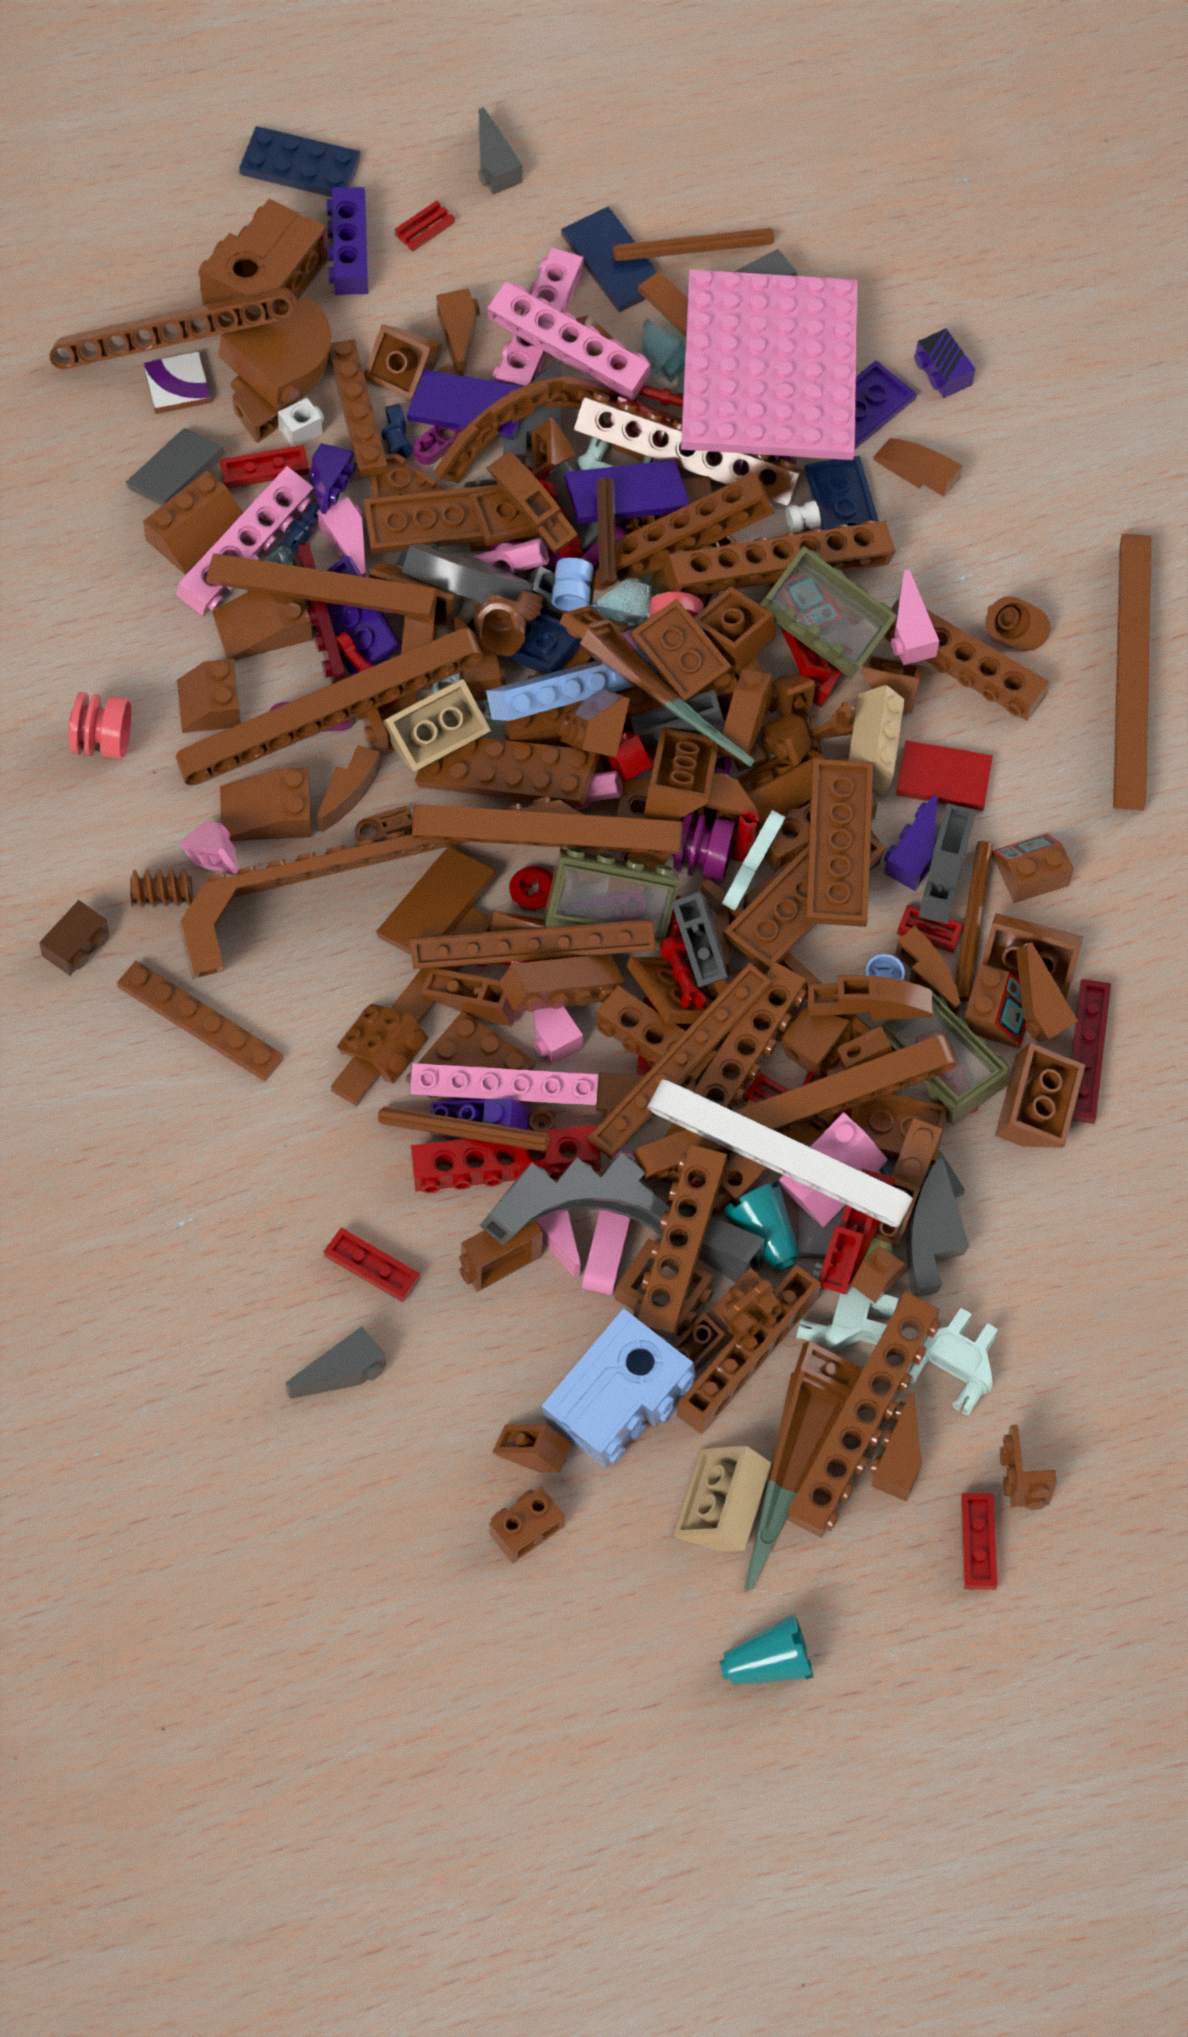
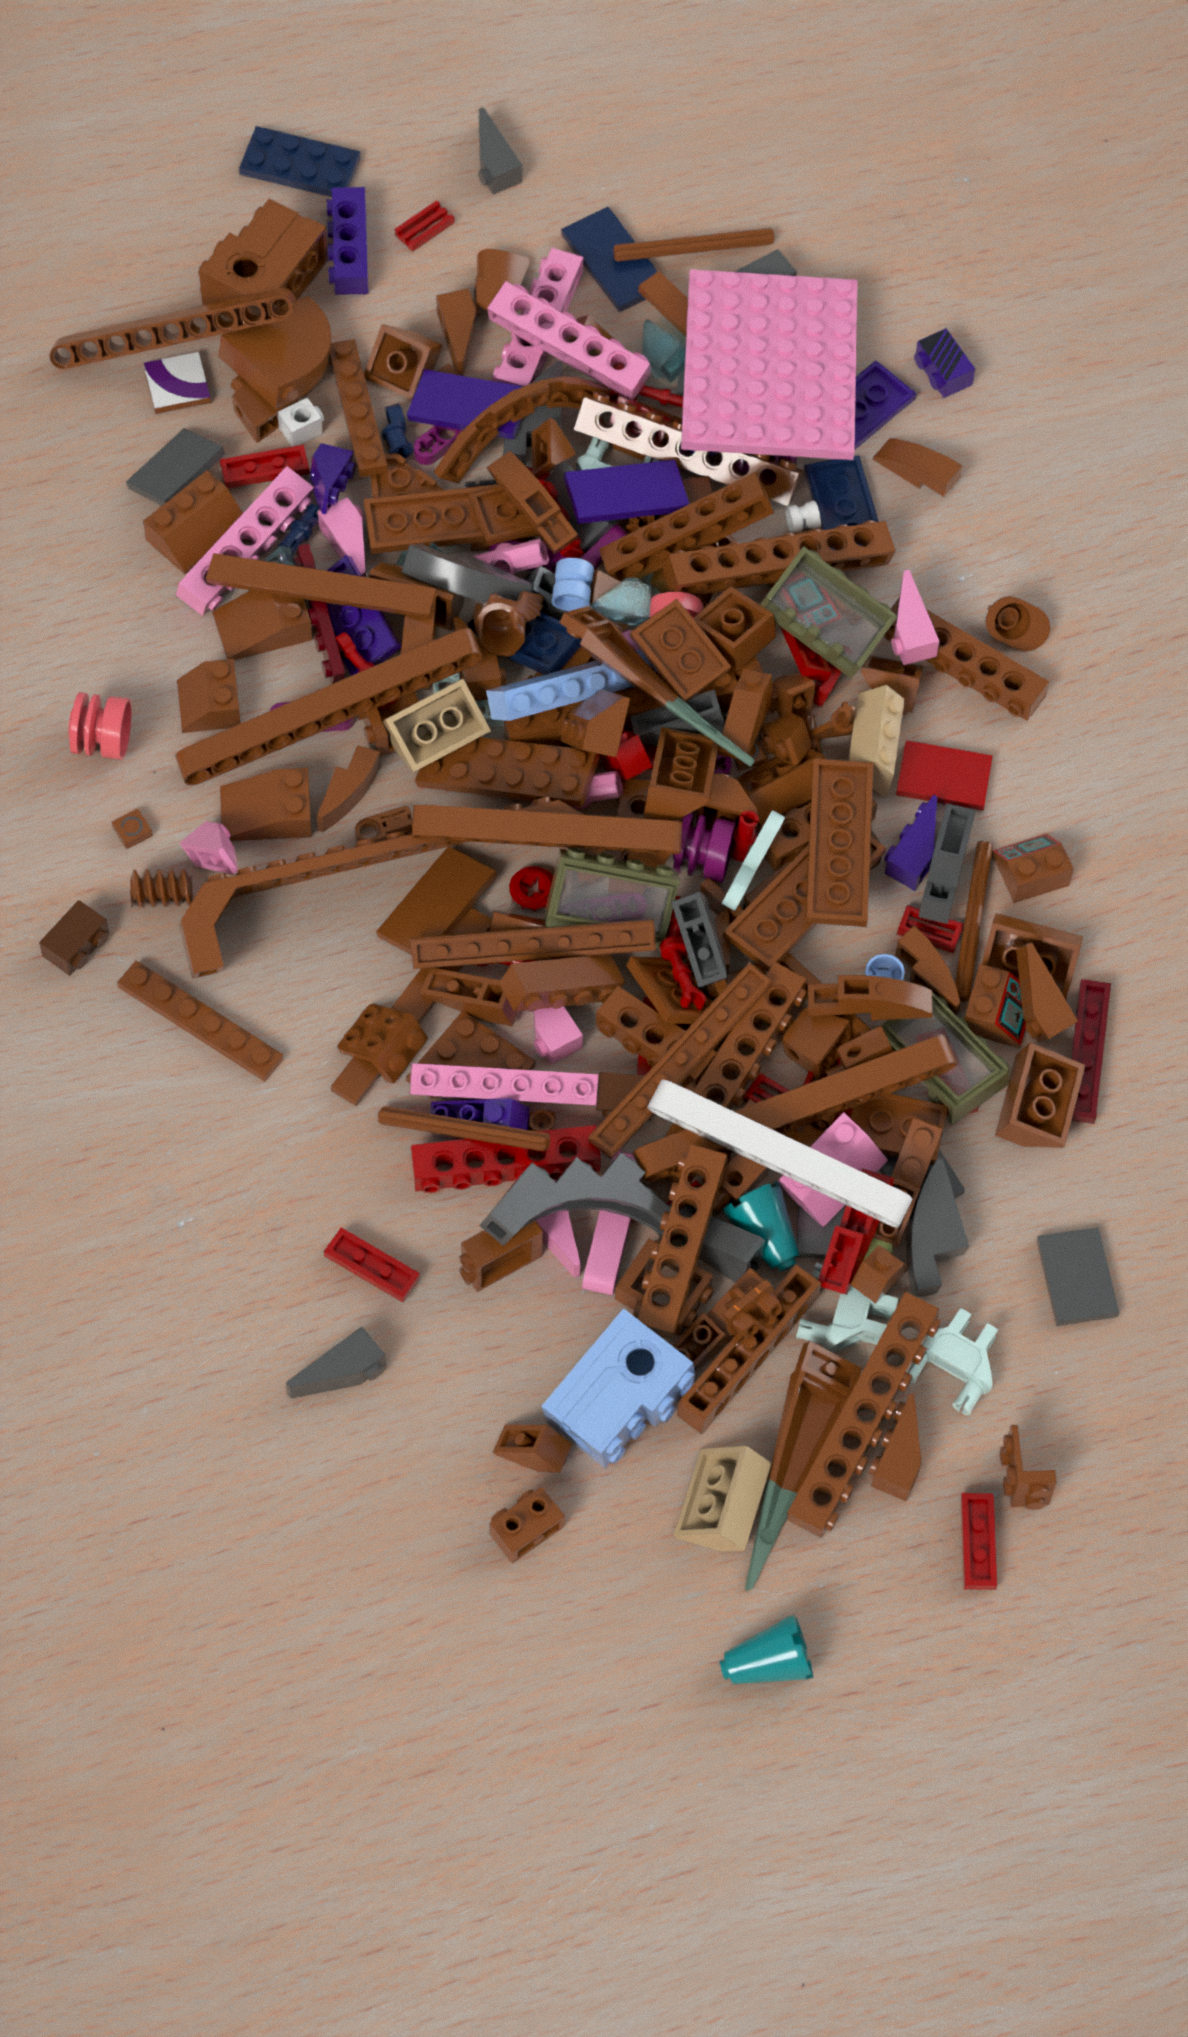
(132, 828): none -> dark orange tile
(493, 270): none -> dark orange panel
(606, 531): reddish brown axle -> none
(1077, 1276): none -> dark grey tile
(1132, 673): dark orange beam -> none

